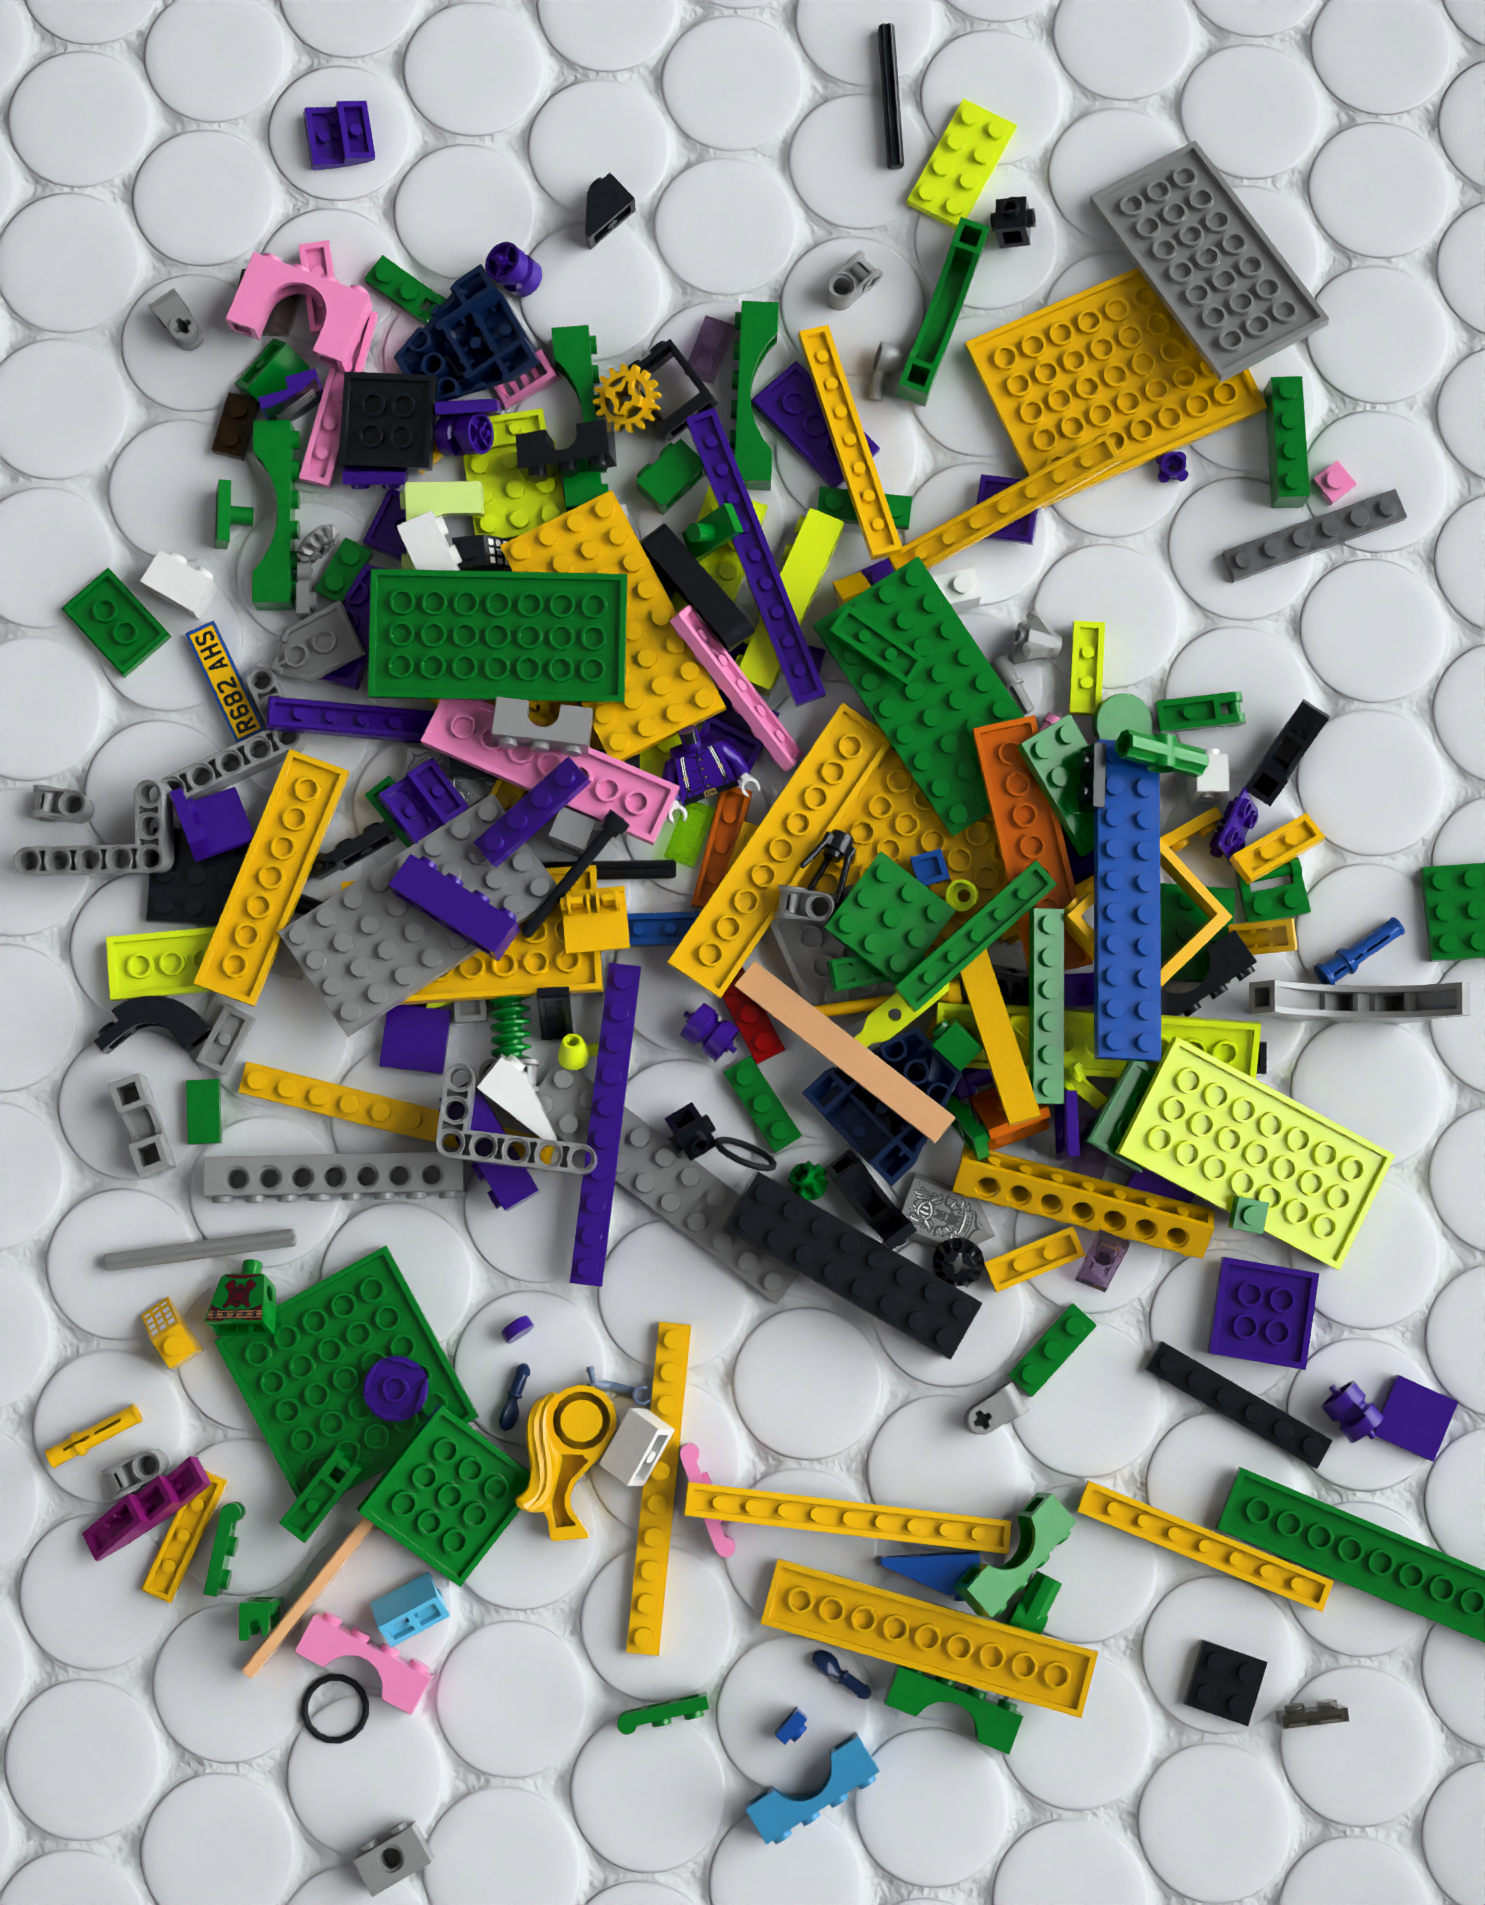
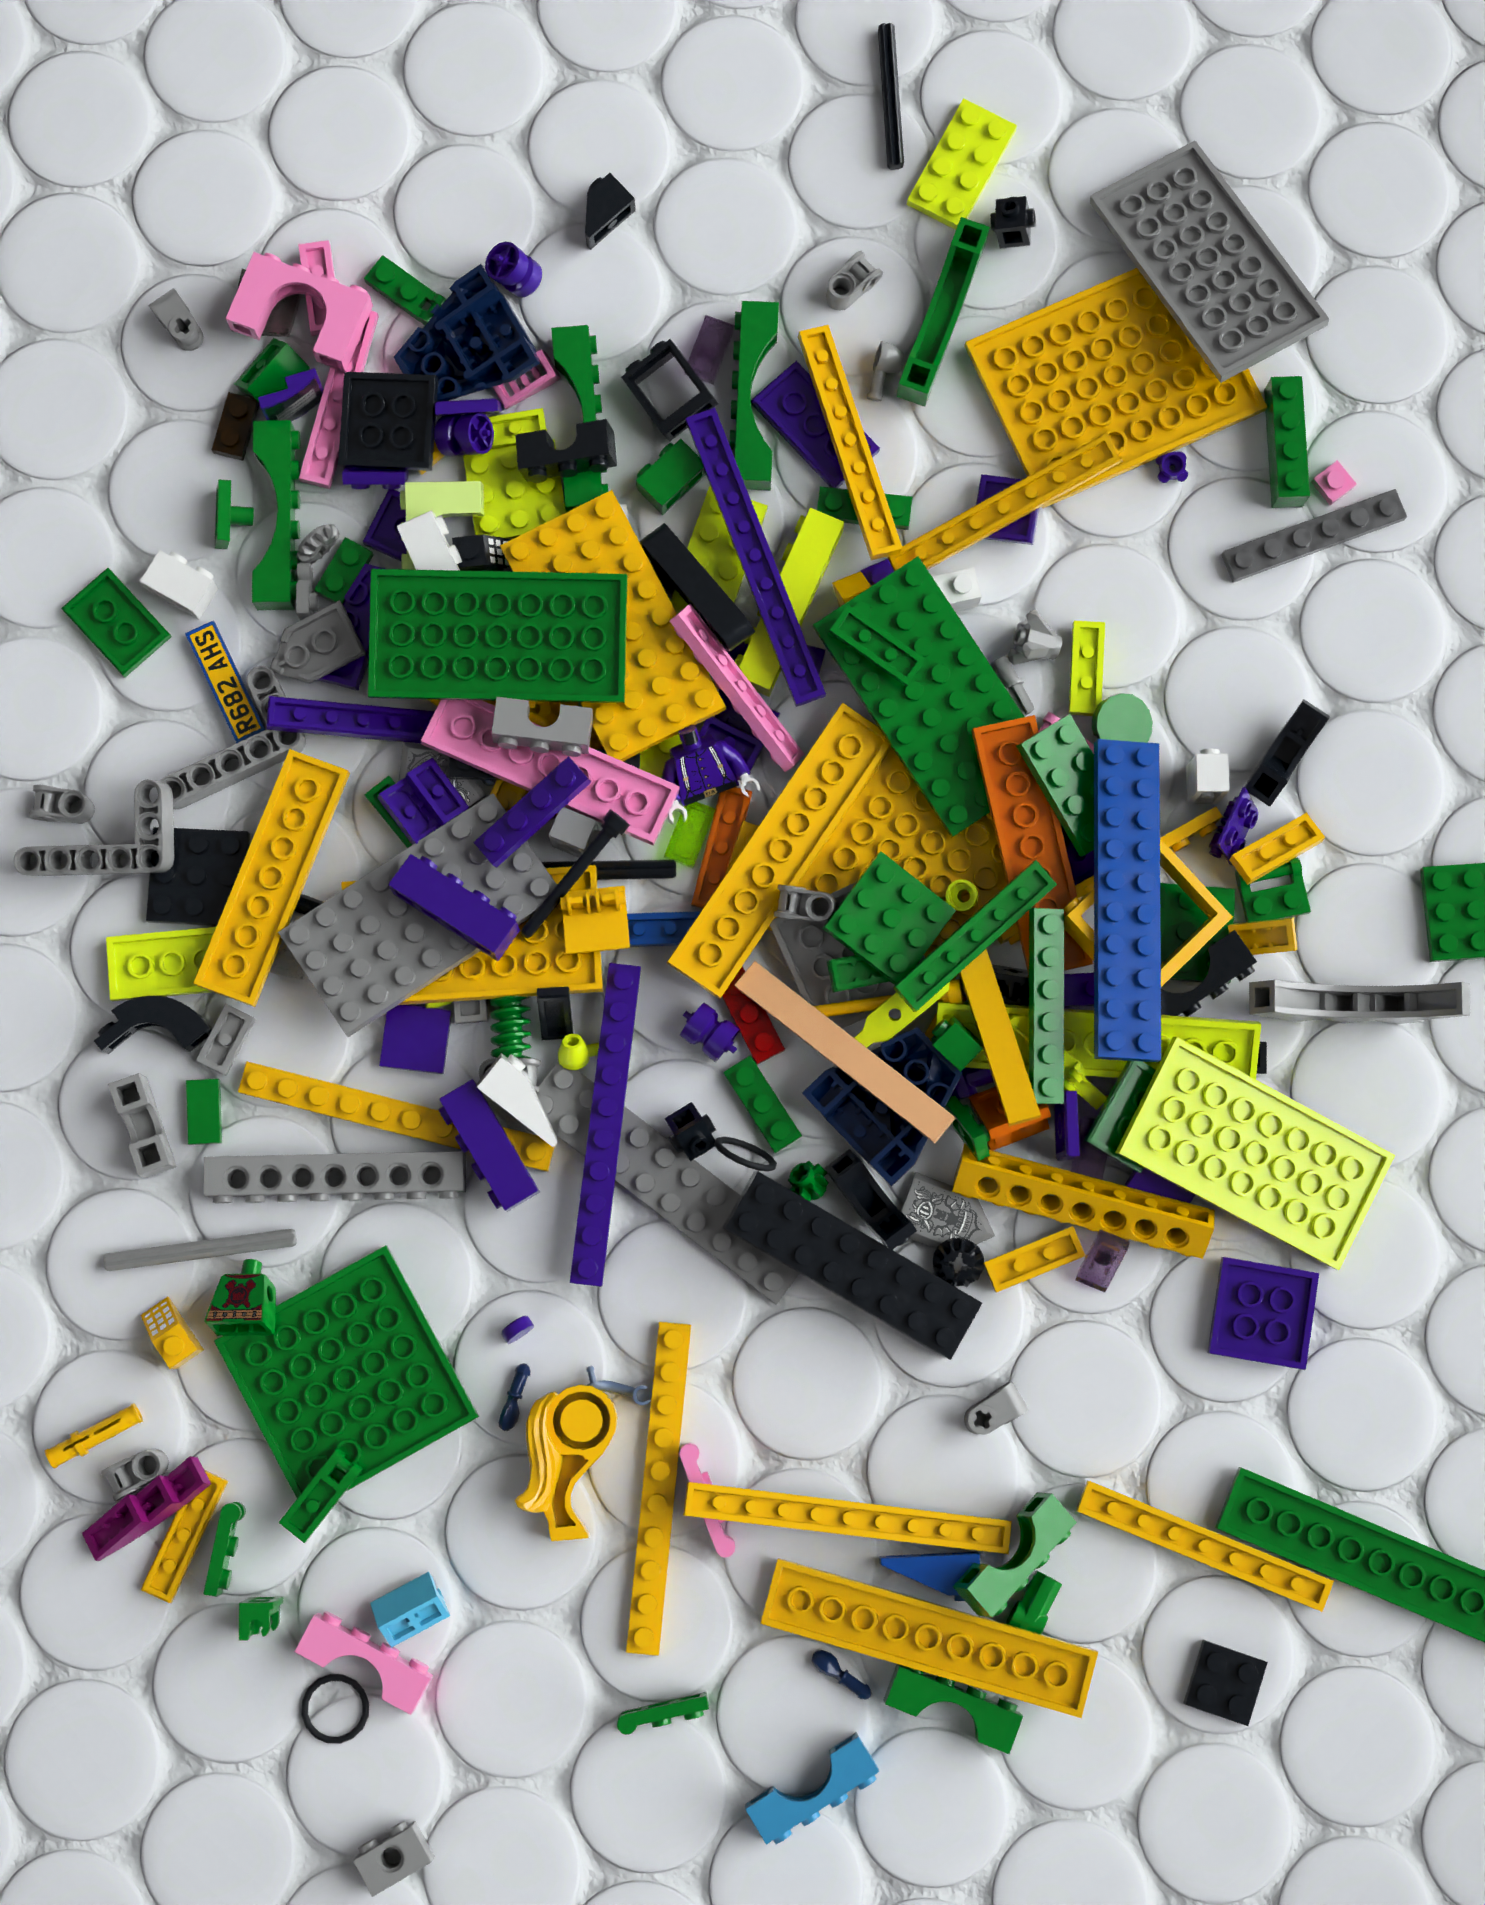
(213, 822): dark purple bracket -> none
(308, 1597): light nougat tile -> none
(339, 135): dark purple slope -> none
(353, 850): black hinge -> none
(396, 1388): dark purple tile -> none
(447, 1495): green plate -> none
(501, 1142): light grey beam -> none
(629, 386): yellow gear -> none
(636, 1446): white brick -> none
(712, 531): green tile -> none
(792, 1727): blue plate -> none
(836, 847): black plant -> none
(930, 868): blue plate -> none
(1052, 1350): green plate -> none
(1092, 769): black plate -> none
(1161, 753): green piece -> none
(1199, 712): green plate -> none
(1238, 1404): black plate -> none
(1248, 1215): plate -> none
(1325, 1712): clear smoke plate -> none
(1347, 960): blue pin -> none
(1354, 1414): dark purple wheel -> none
(1415, 1418): dark purple tile -> none

